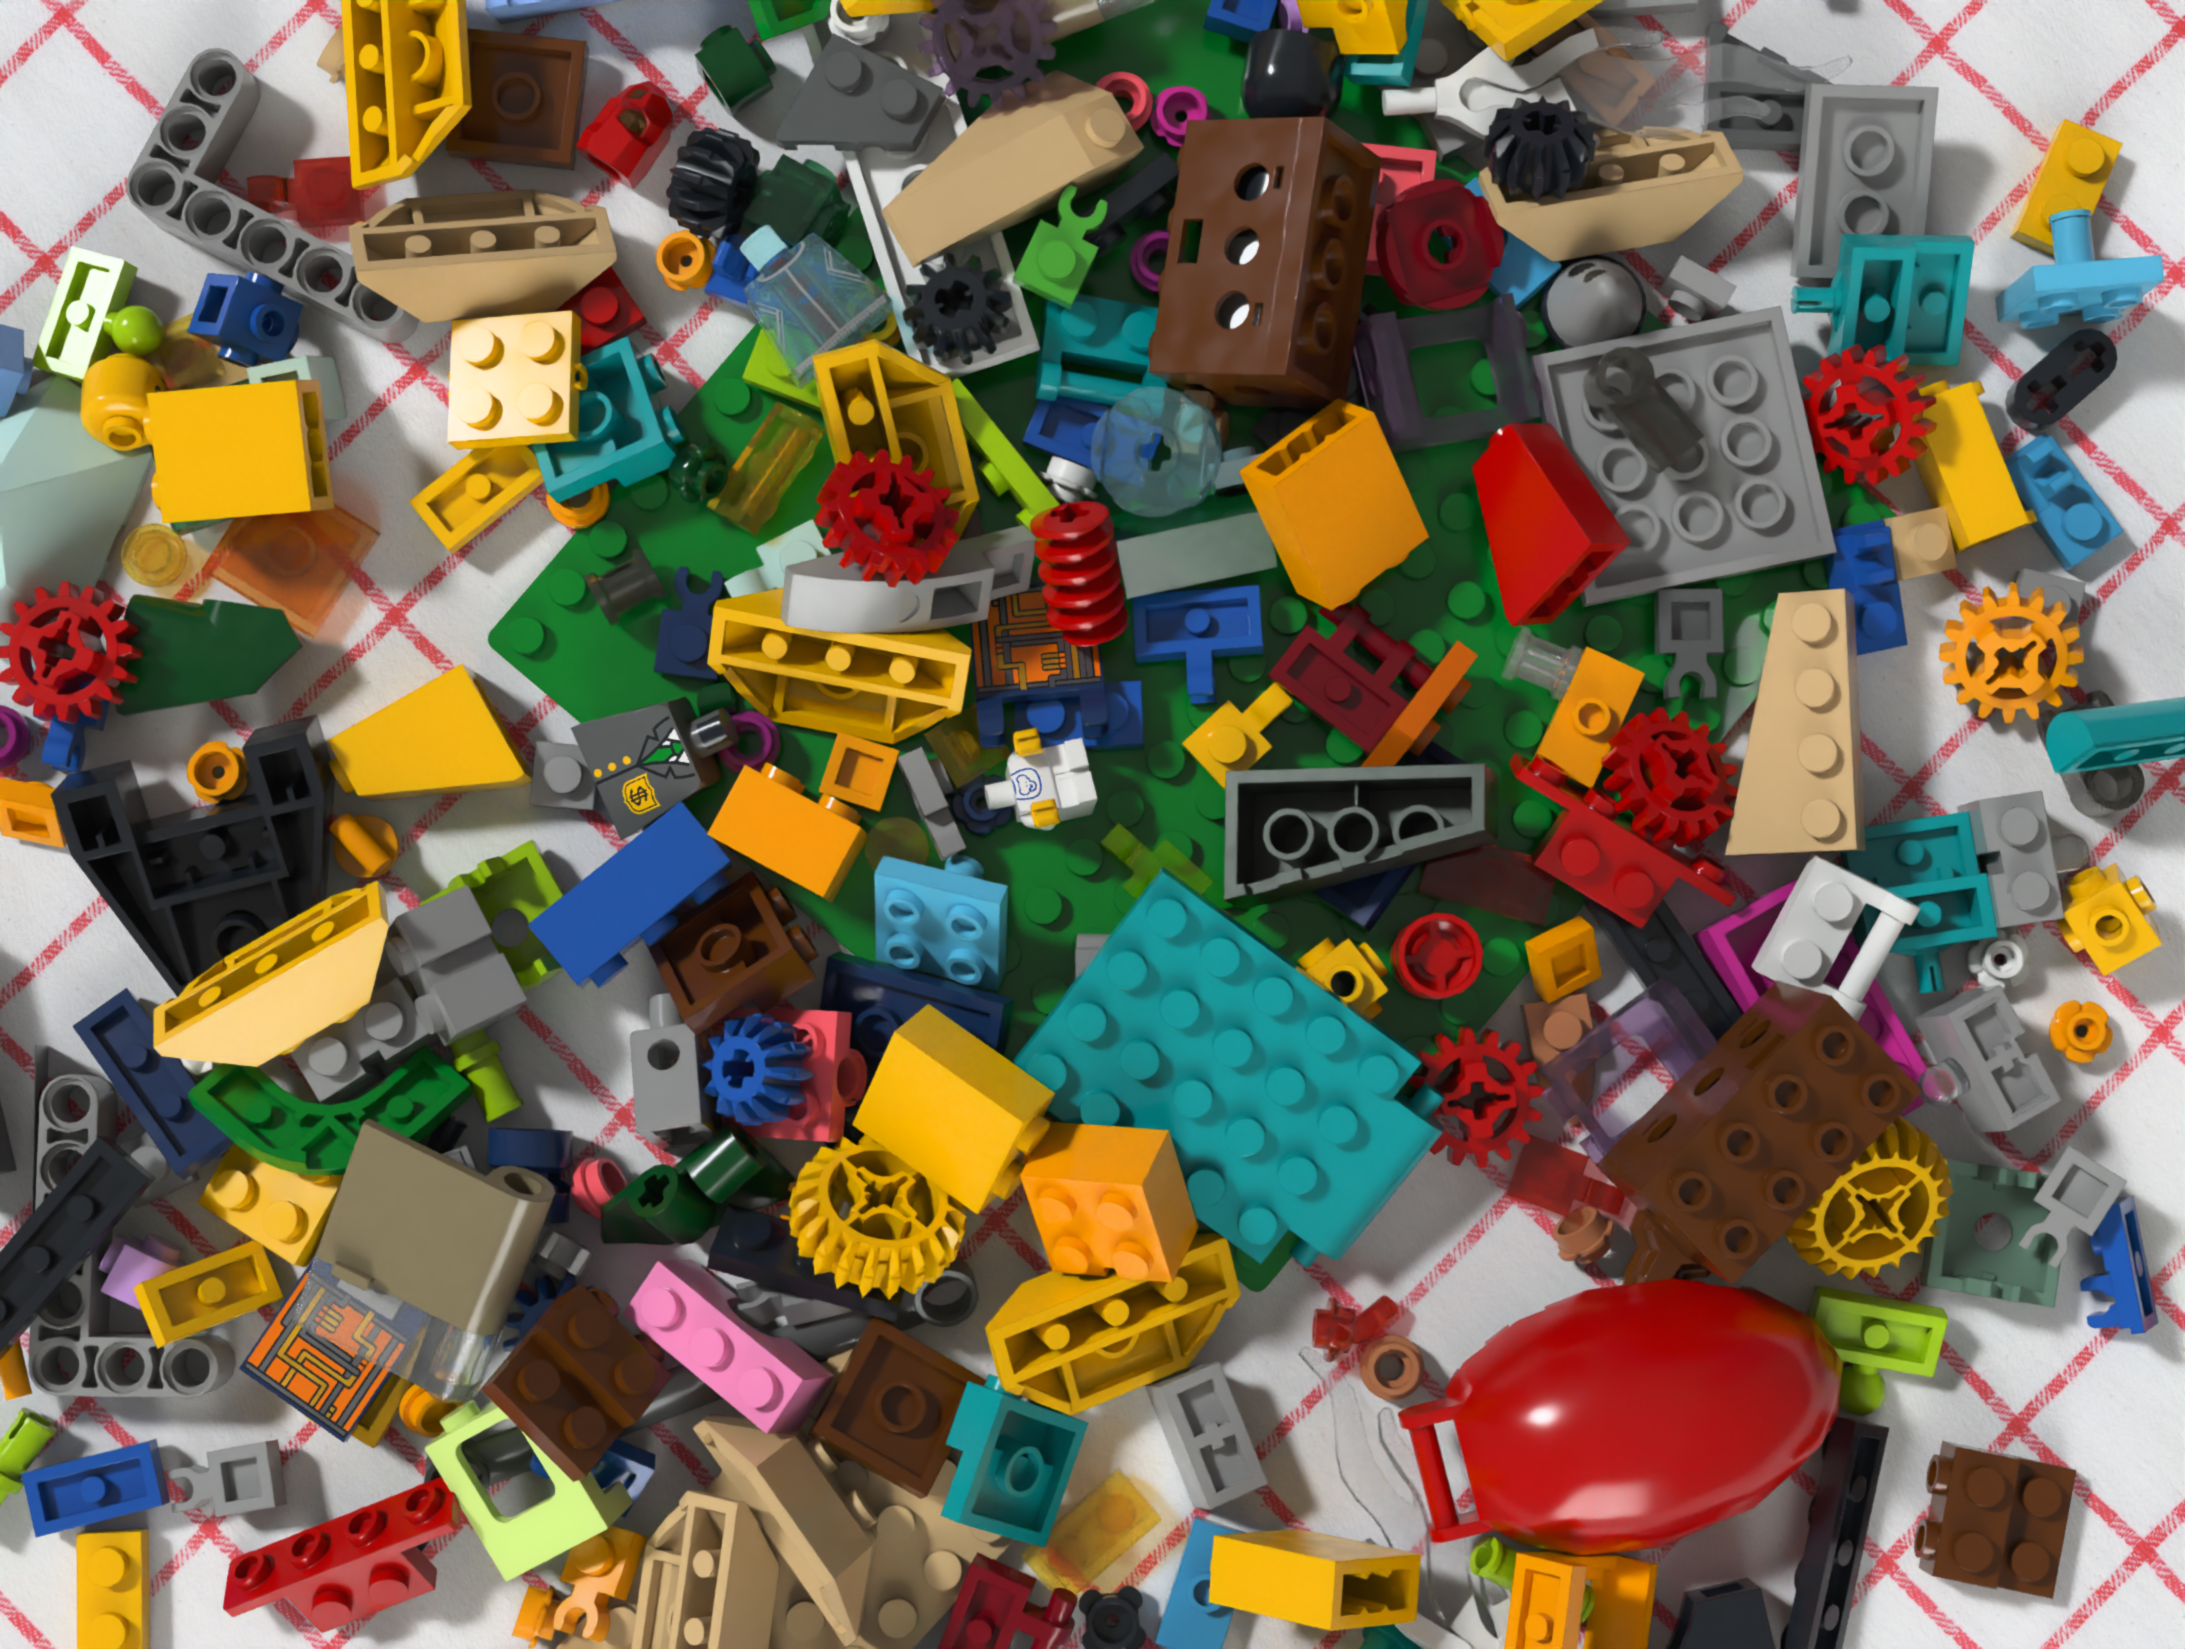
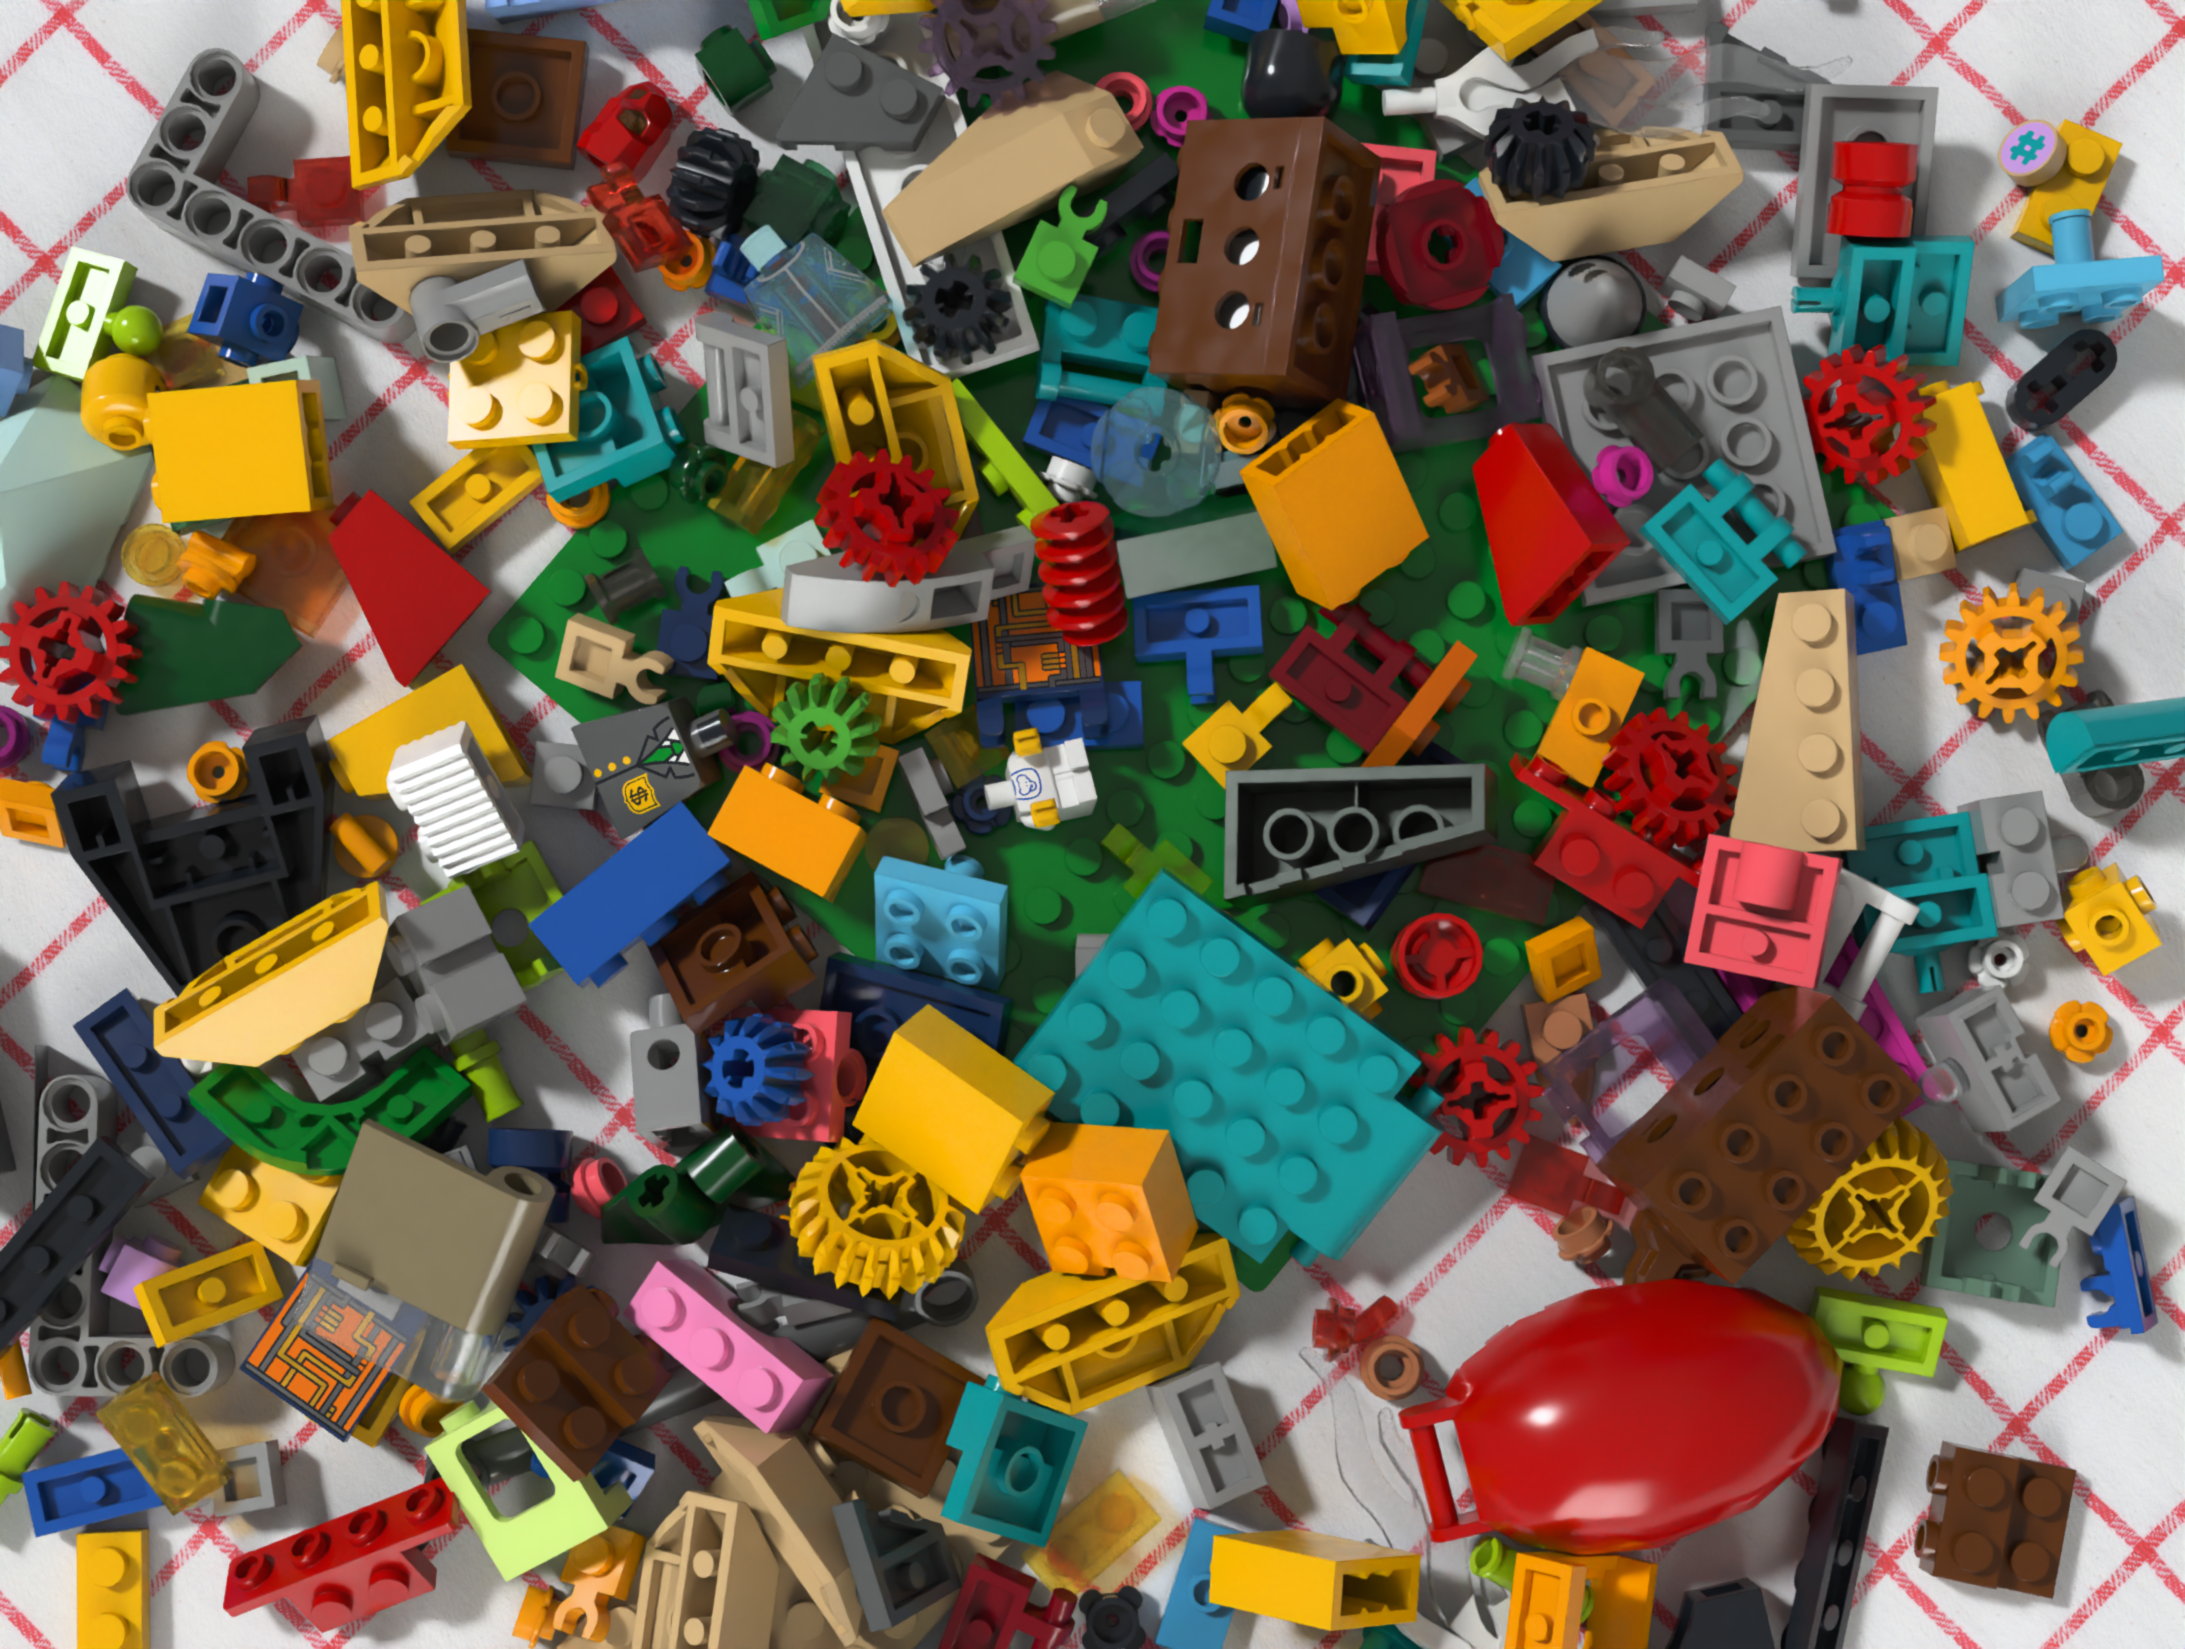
(164, 1443): none -> clear yellow plate
(214, 566): none -> light orange plate
(403, 583): none -> red slope
(455, 800): none -> white brick
(456, 313): none -> light grey piece
(603, 661): none -> tan plate
(636, 222): none -> clear red plate
(746, 390): none -> light grey plate
(833, 750): none -> bright green gear
(894, 1562): none -> dark grey wing
(1244, 437): none -> light orange plate
(1450, 379): none -> dark orange plate
(1633, 470): none -> dark pink plate
(1710, 553): none -> teal plate
(1763, 911): none -> coral plate
(1872, 188): none -> red wheel
(2032, 153): none -> tile

